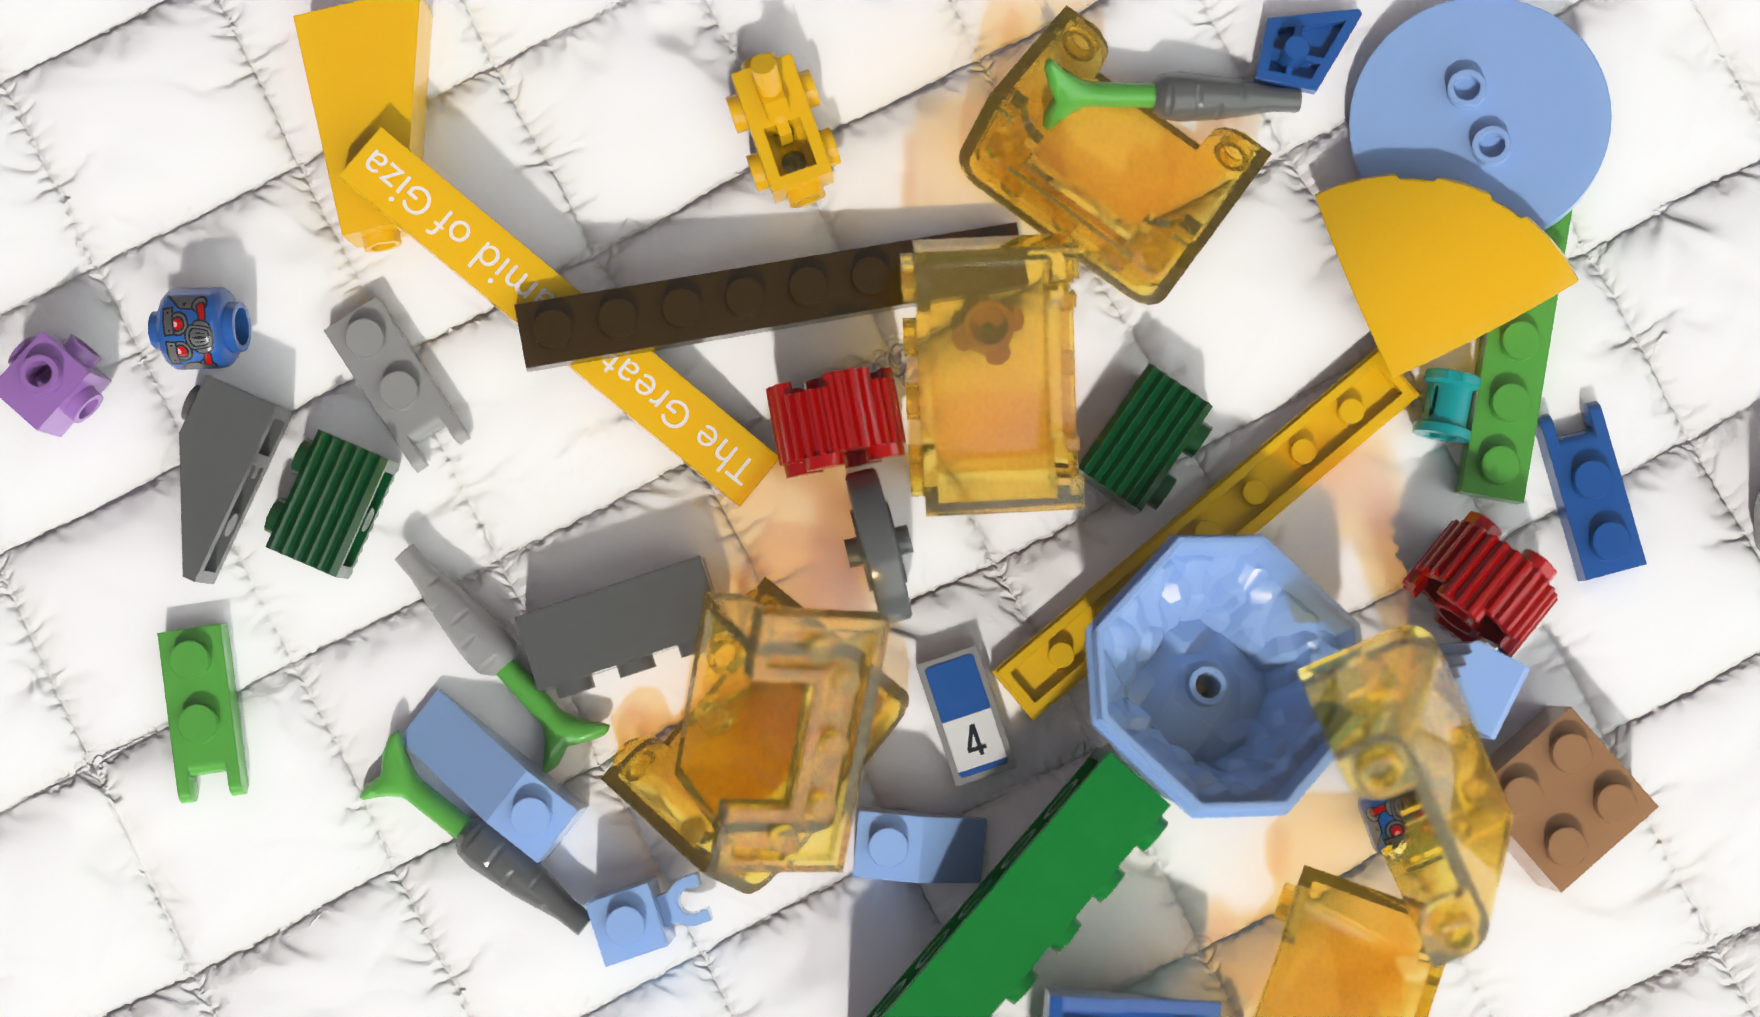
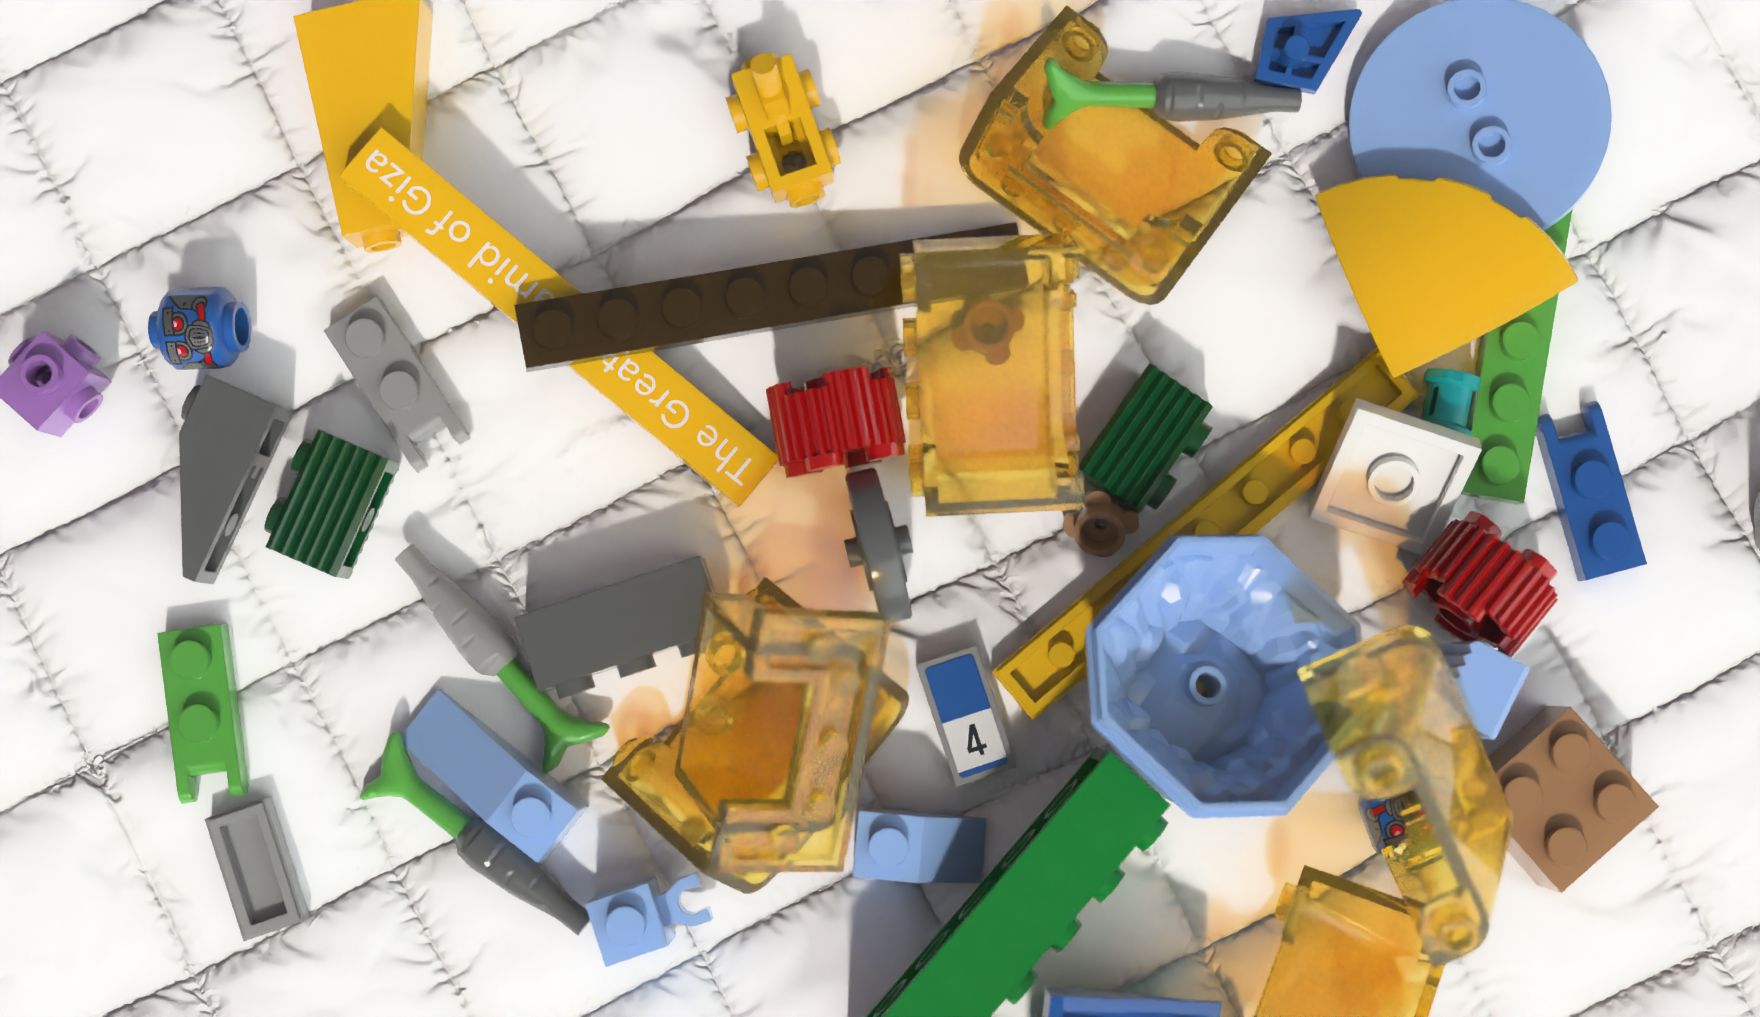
(257, 868): none -> light grey tile
(1097, 539): none -> medium nougat plate
(1393, 477): none -> white plate

